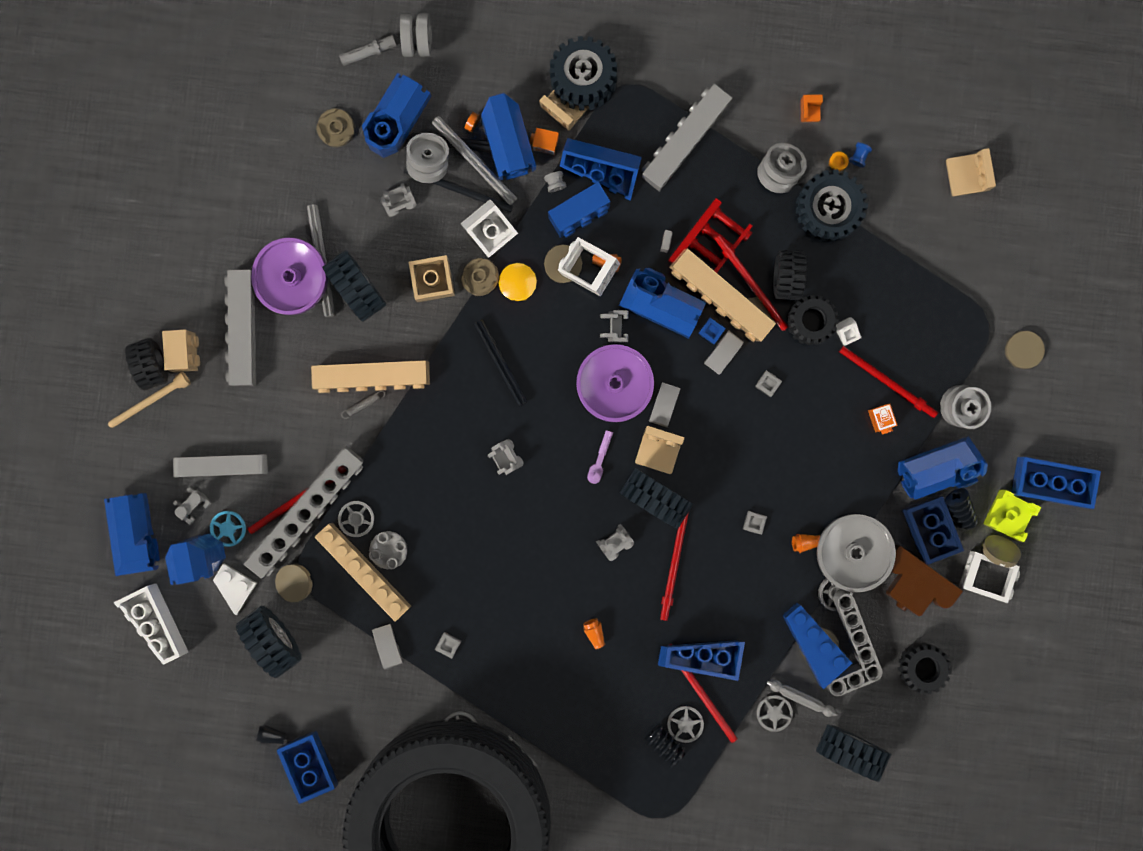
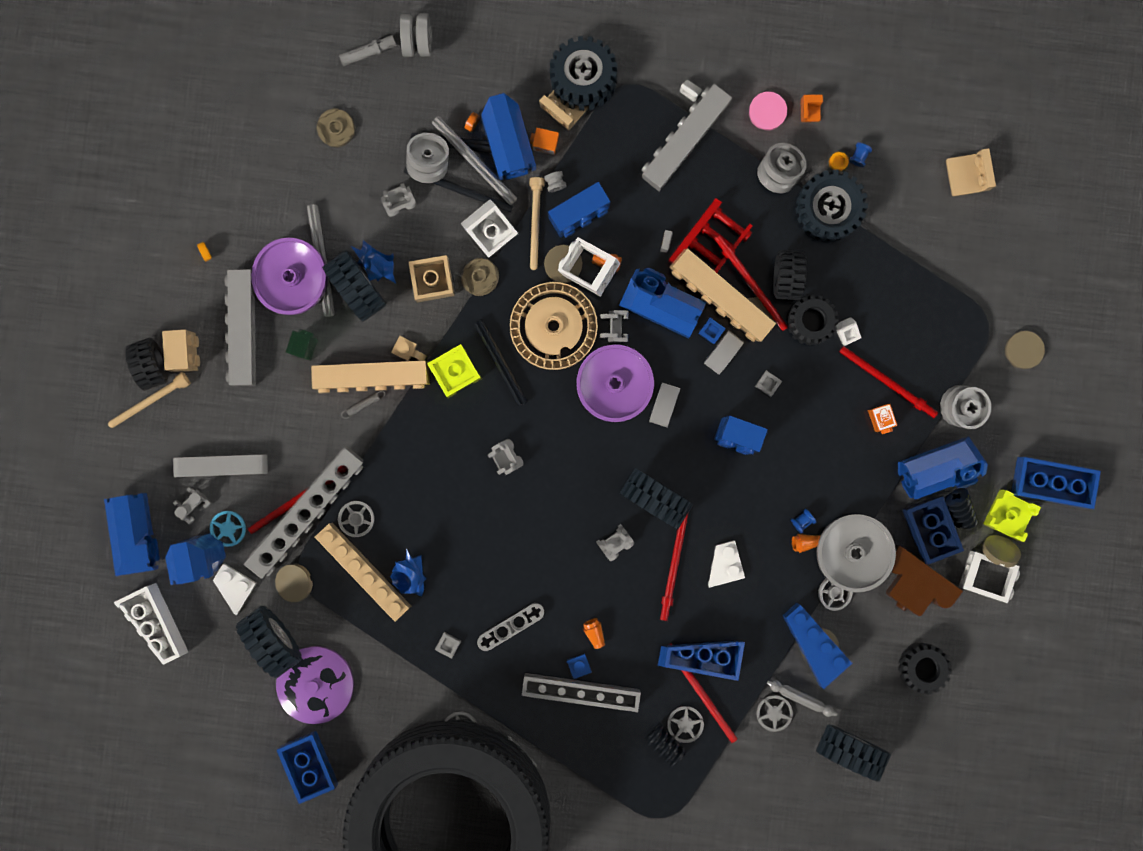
(204, 251): none -> light orange tile
(269, 735): black cone -> none
(302, 344): none -> clear green brick
(316, 686): none -> medium lavender dish
(375, 263): none -> blue hair
(387, 646): light grey slope -> none
(388, 550): light grey dish -> none
(395, 116): blue brick -> none
(406, 350): none -> tan plate
(408, 575): none -> blue hair
(454, 371): none -> neon yellow panel
(509, 624): none -> light grey beam
(517, 282): yellow dish -> none
(536, 185): none -> tan piece
(555, 310): none -> tan piece
(579, 666): none -> blue plate
(581, 692): none -> light grey brick
(596, 471): lavender piece -> none
(602, 165): blue wedge -> none
(659, 449): tan bracket -> none
(690, 90): none -> white slope
(725, 565): none -> white wing
(740, 435): none -> blue brick
(754, 522): light grey tile -> none
(767, 111): none -> bright pink tile
(803, 521): none -> blue bush
(858, 646): light grey beam -> none

